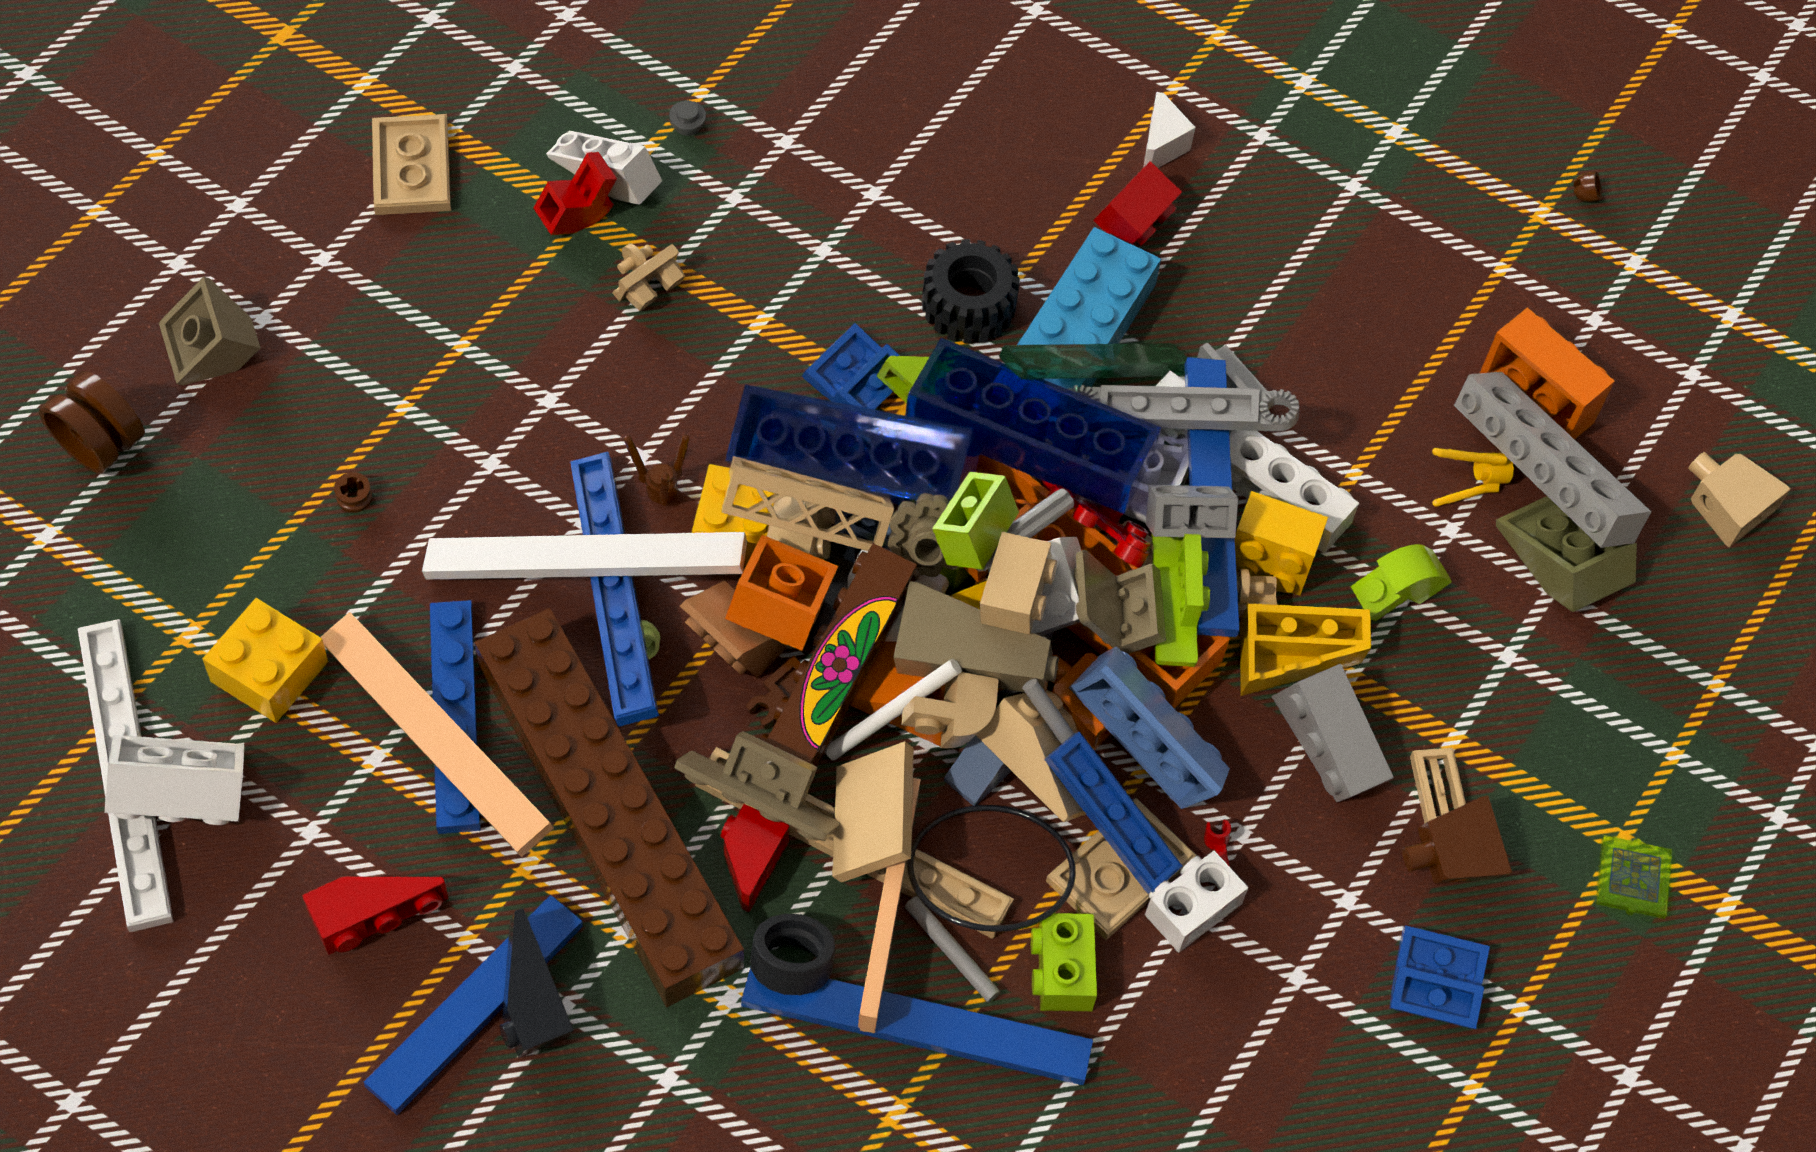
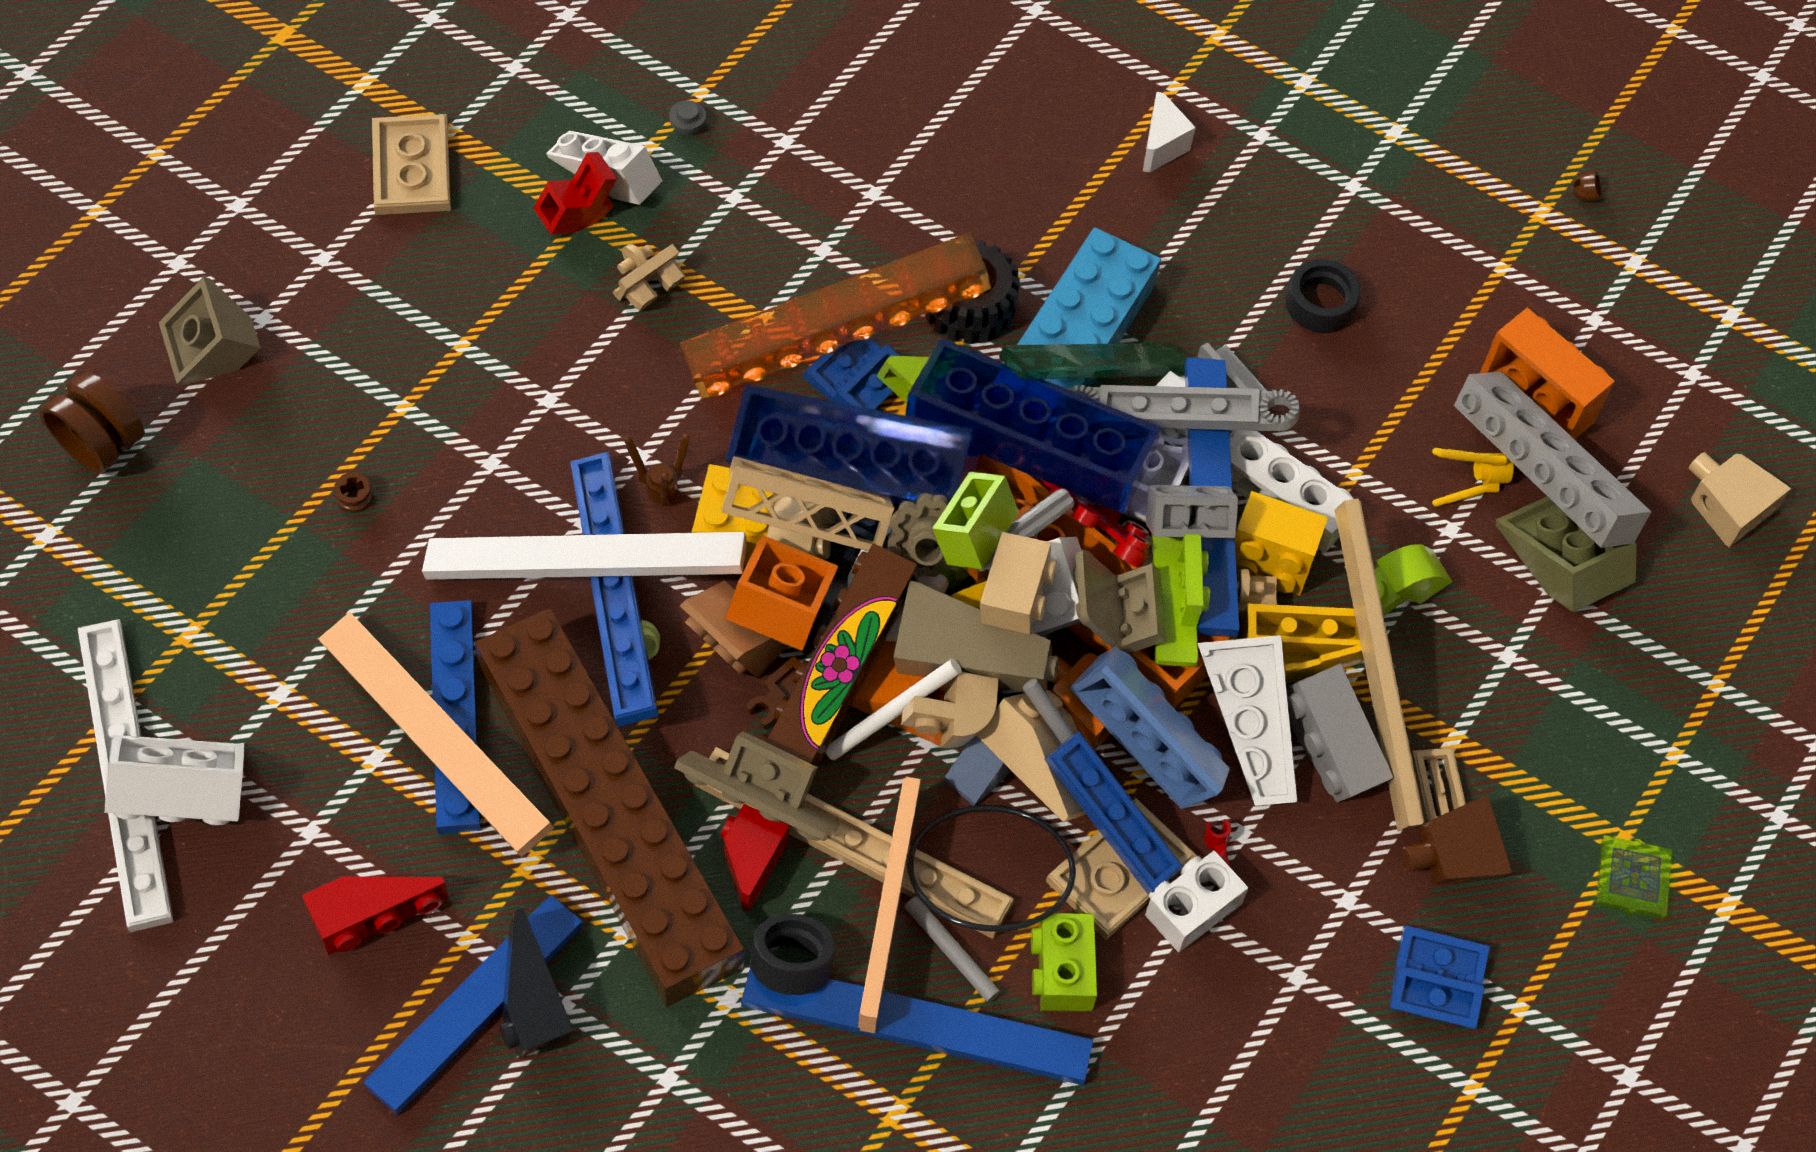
(265, 660): yellow brick -> none
(836, 315): none -> clear orange brick
(873, 812): tan tile -> none
(1139, 205): red brick -> none
(1254, 704): none -> white wing
(1331, 274): none -> black tyre
(1379, 664): none -> tan tile

